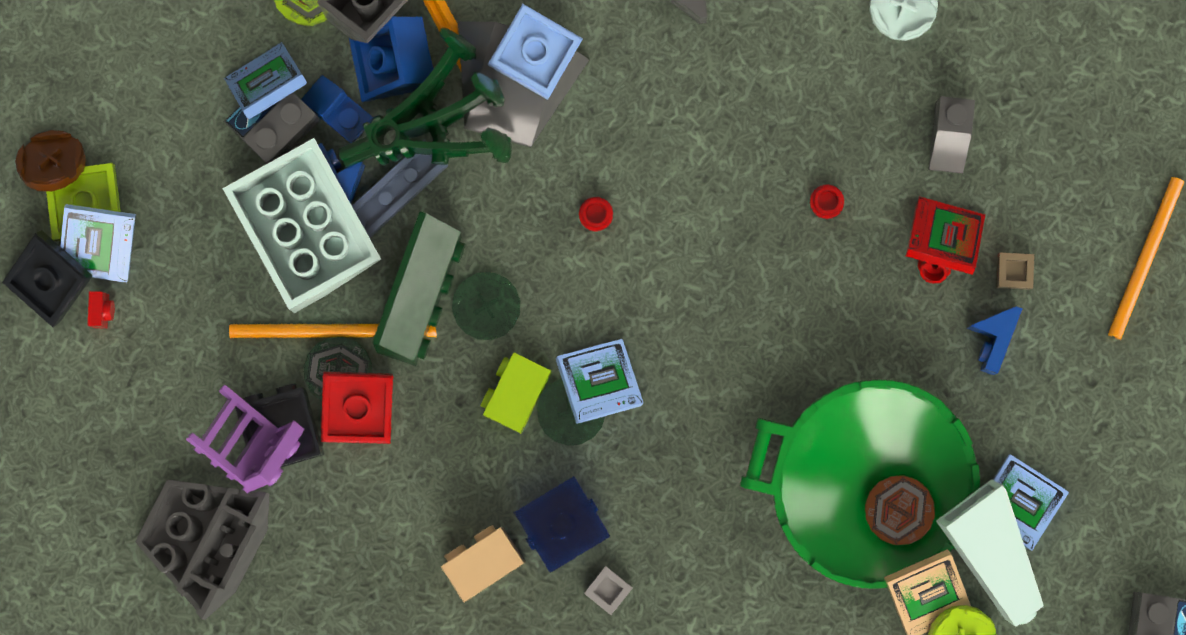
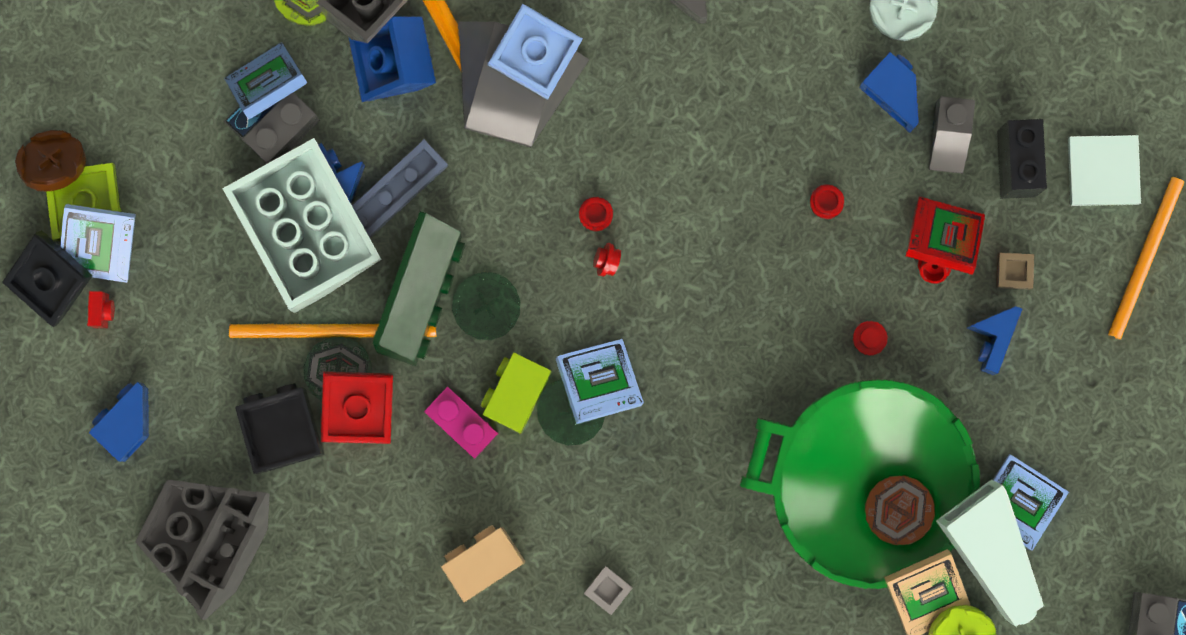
(126, 424): none -> blue slope
(263, 454): medium lavender plate -> none
(336, 109): blue slope -> none
(433, 121): dark green piece -> none
(461, 422): none -> dark pink plate
(562, 524): clear blue brick -> none
(607, 260): none -> red plate
(870, 338): none -> red plate
(894, 89): none -> blue slope
(1021, 158): none -> black piece
(1104, 170): none -> light aqua tile

